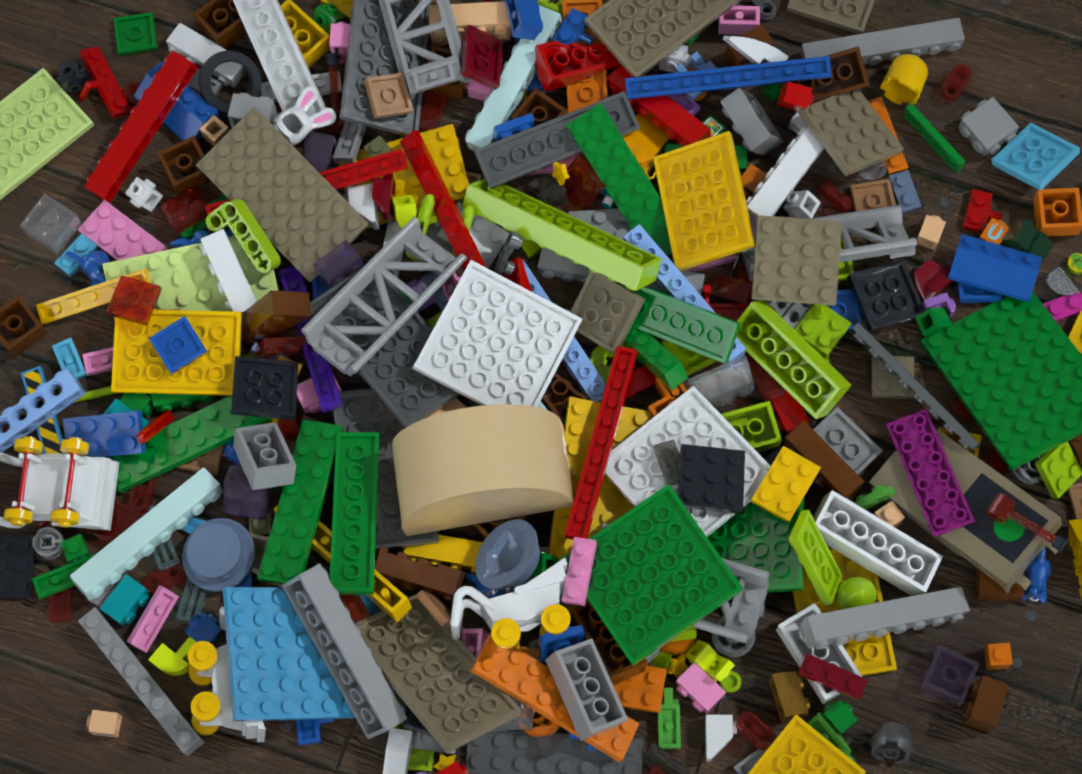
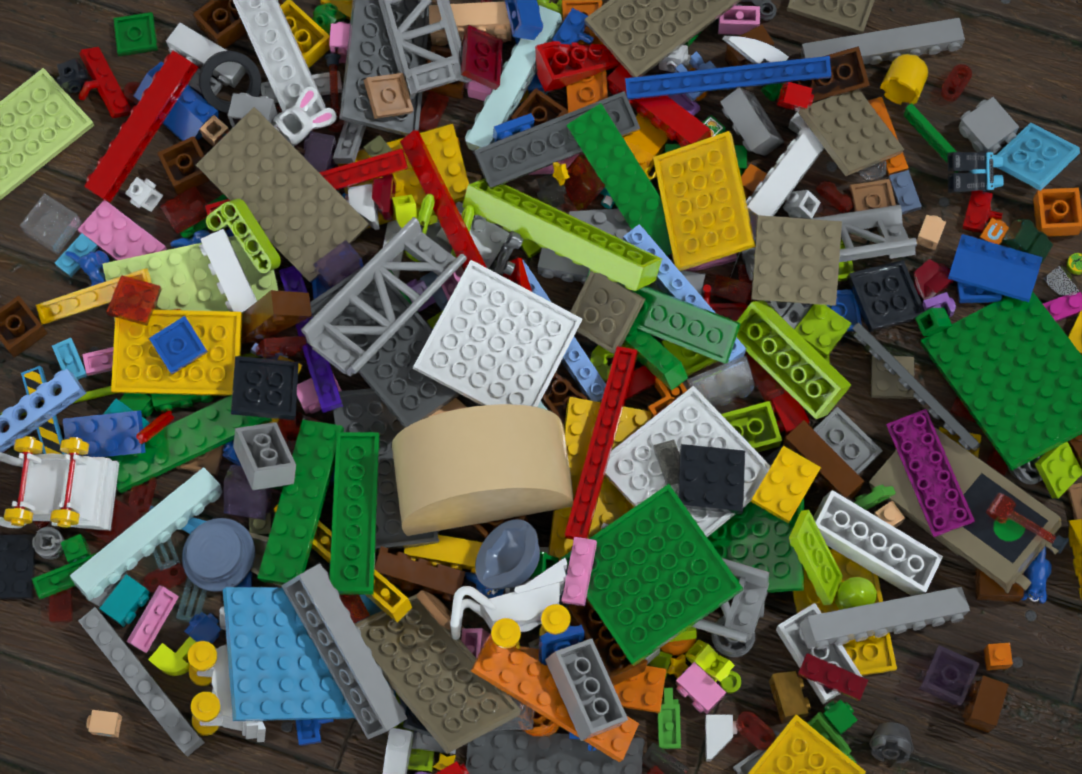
(980, 171): none -> hips

